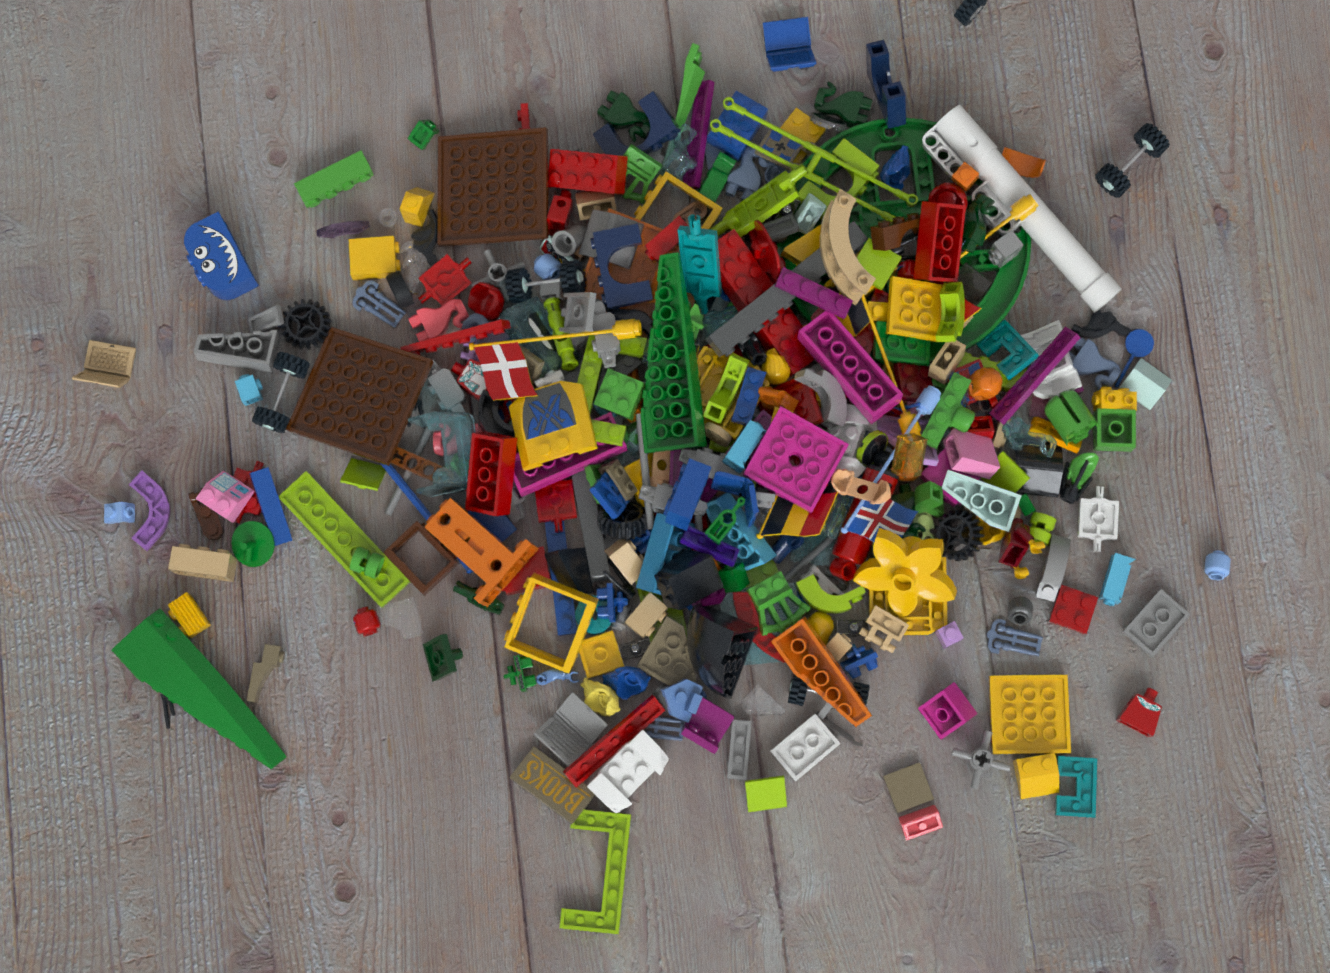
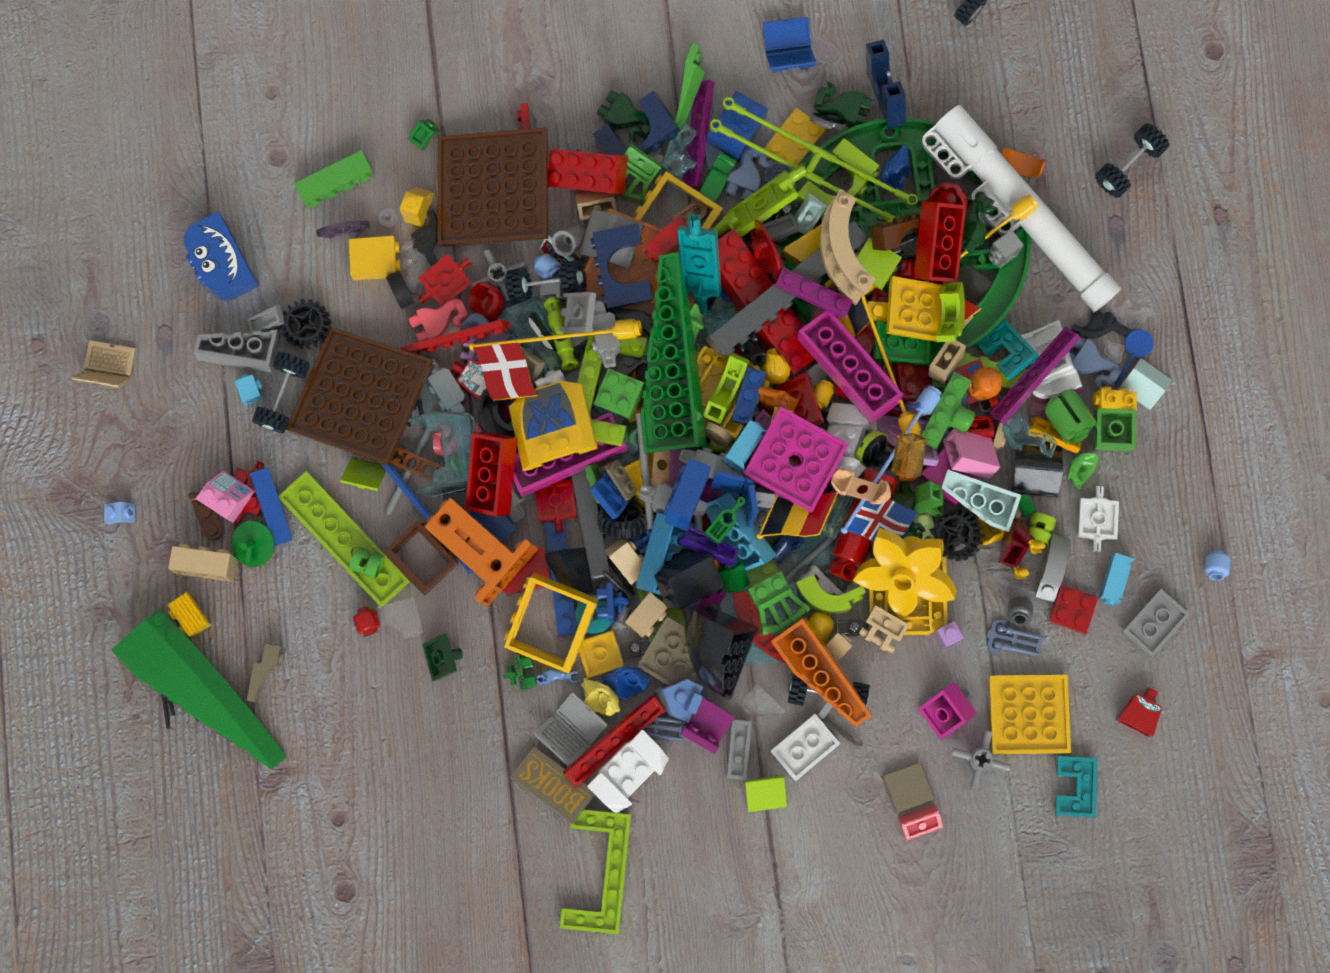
(158, 510): medium lavender plate -> none
(361, 292): sand blue piece -> none
(495, 607): dark green hinge -> none
(559, 212): red torso -> none
(782, 147): dark tan flag -> none
(830, 393): light grey arch -> none
(858, 657): blue hips -> none
(965, 176): orange brick -> none
(1009, 475): lime piece -> none
(1037, 775): yellow slope -> none
(1070, 493): black plant -> none

